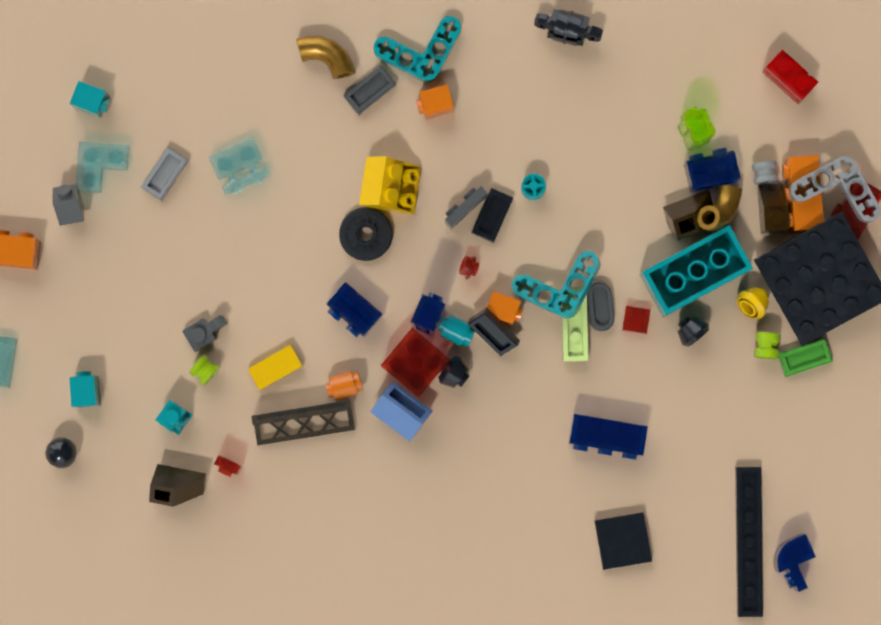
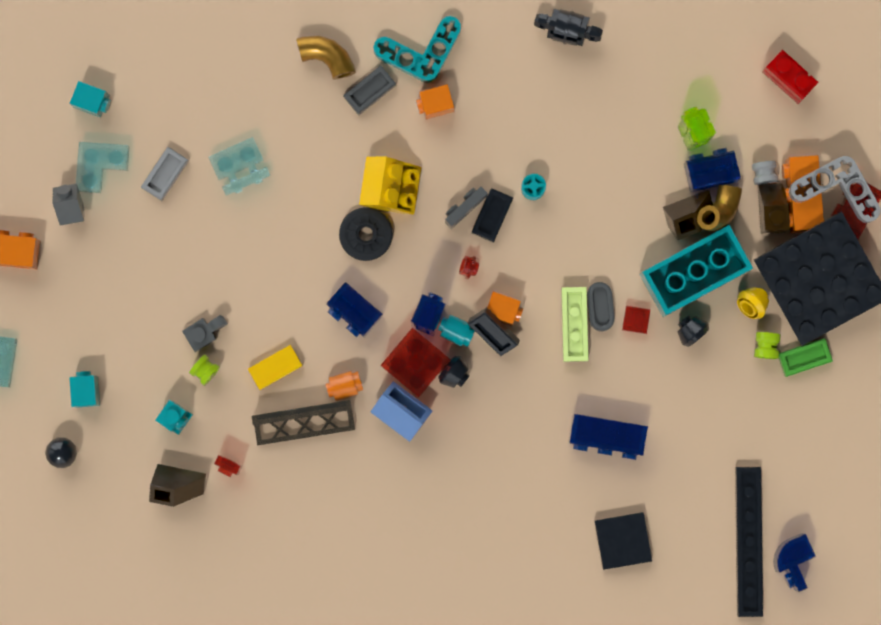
(559, 297): teal beam -> none

